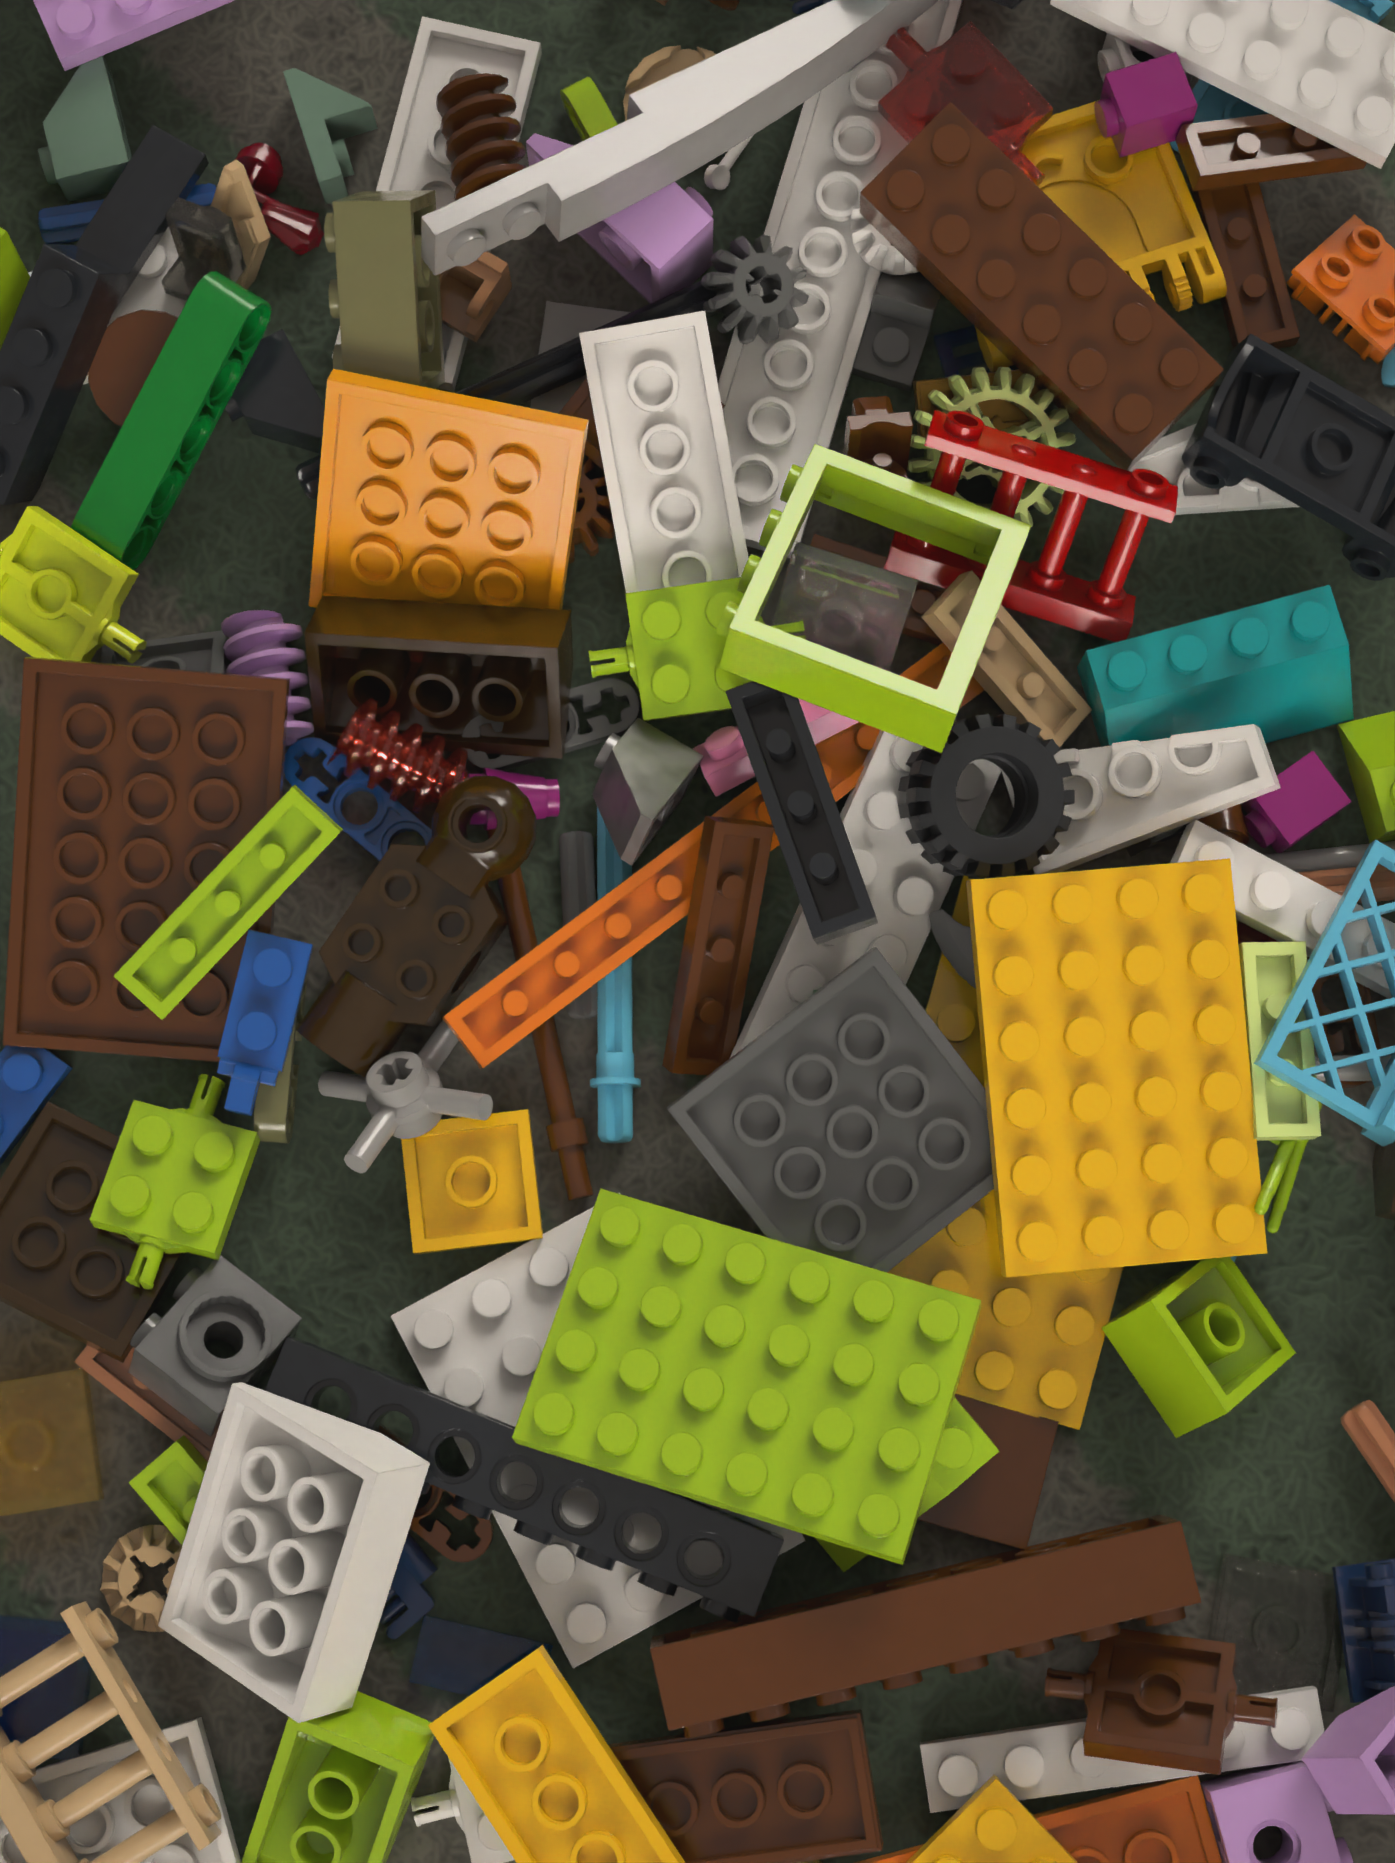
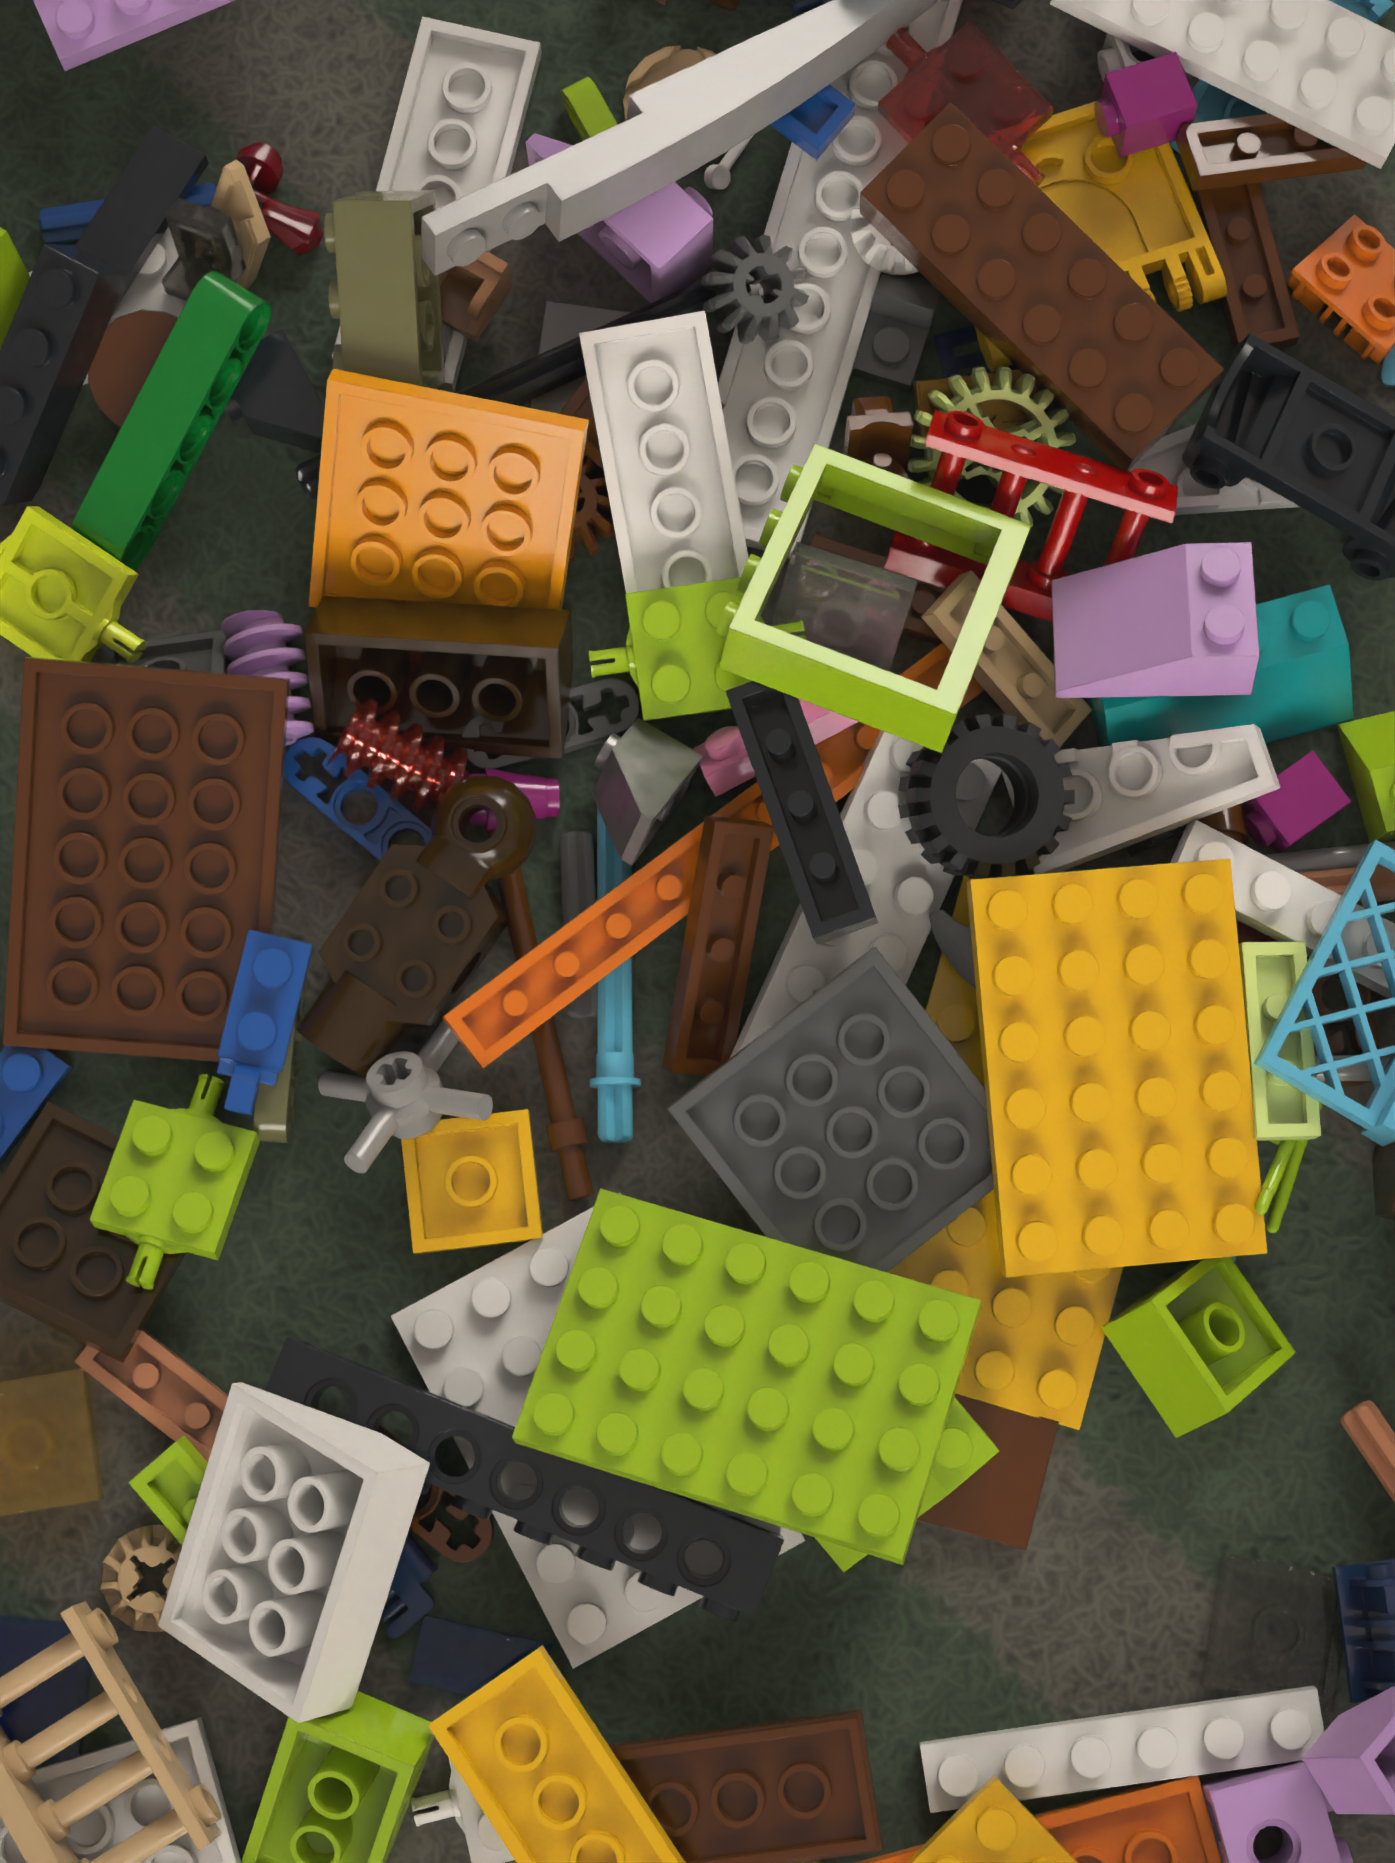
(86, 134): sand green slope -> none
(210, 1307): dark grey brick -> none
(228, 902): lime plate -> none
(326, 119): sand green slope -> none
(479, 131): reddish brown piece -> none
(817, 121): none -> blue plate
(924, 1622): reddish brown brick -> none
(1158, 625): none -> lavender slope
(1161, 1700): reddish brown plate -> none

